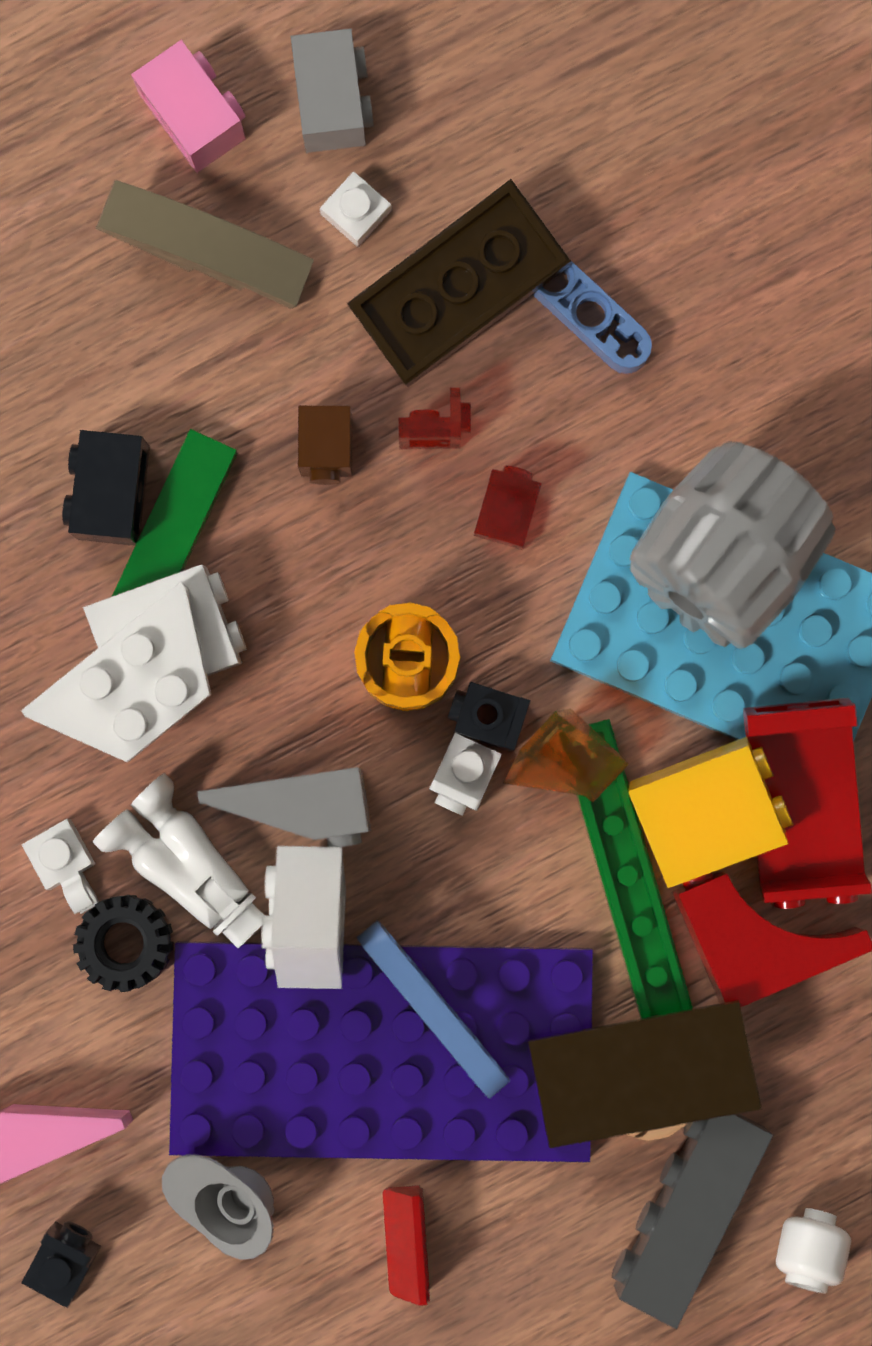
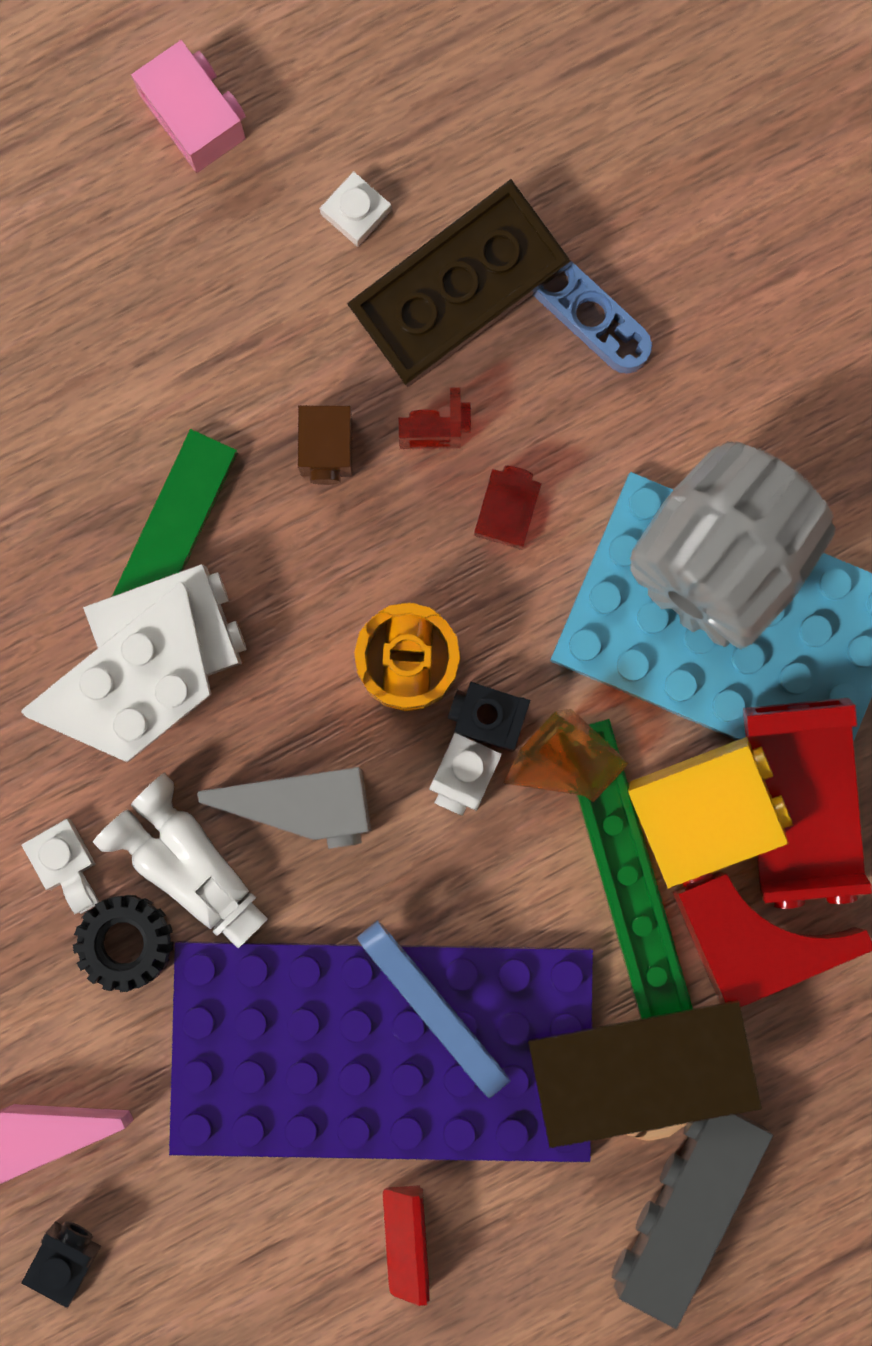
(106, 487): black brick -> none
(204, 243): dark tan slope -> none
(222, 1203): light grey piece -> none
(305, 917): white brick -> none
(328, 90): light grey brick -> none
(813, 1251): white head -> none

